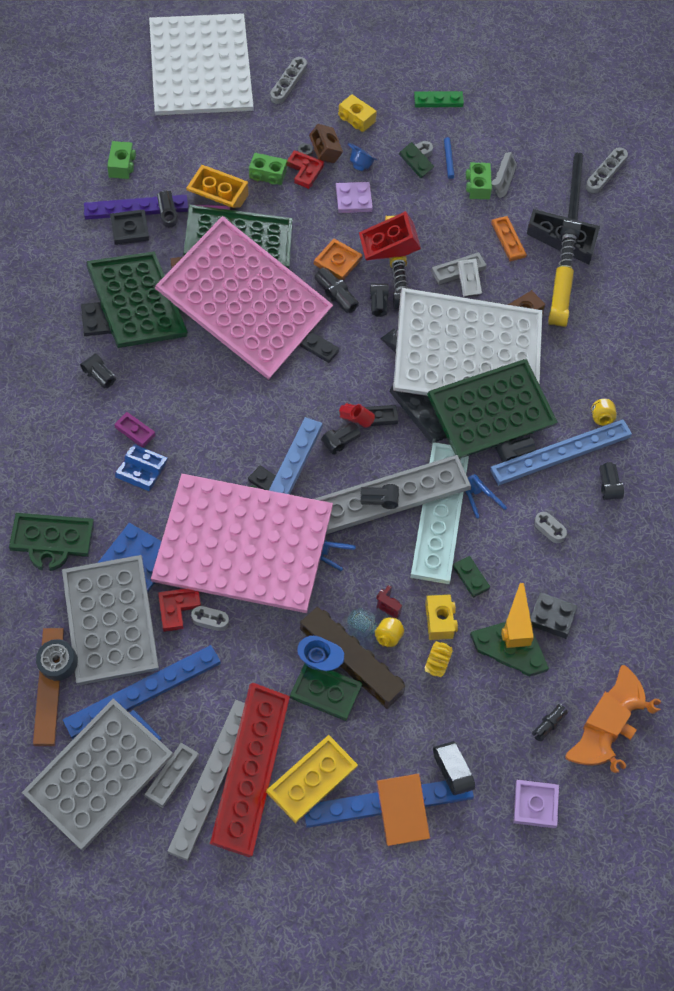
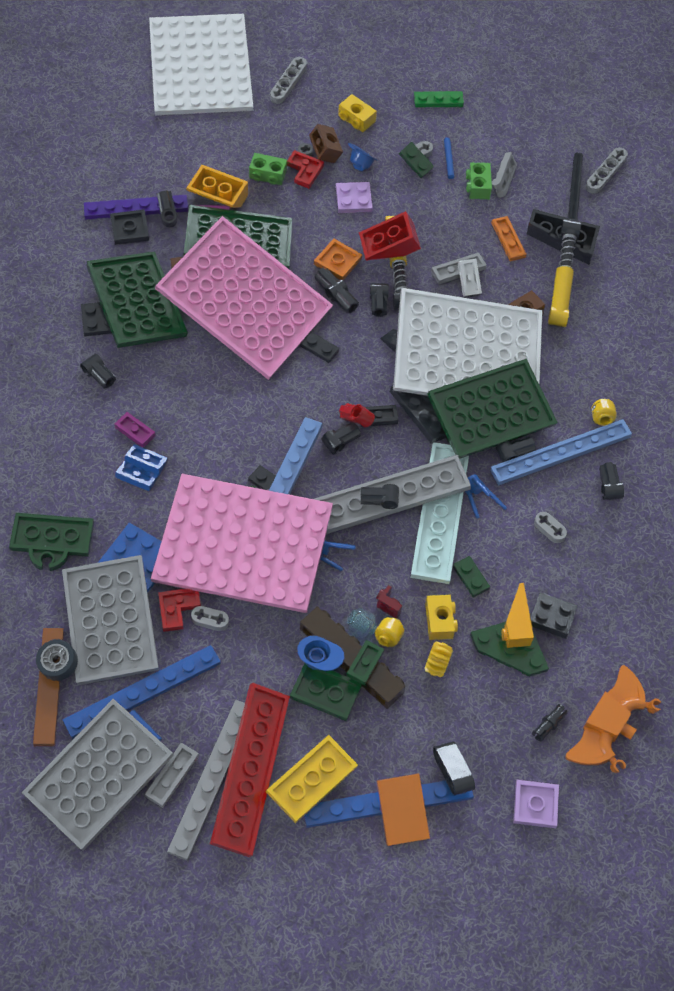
(120, 160): bright green brick -> none
(365, 662): none -> dark green plate

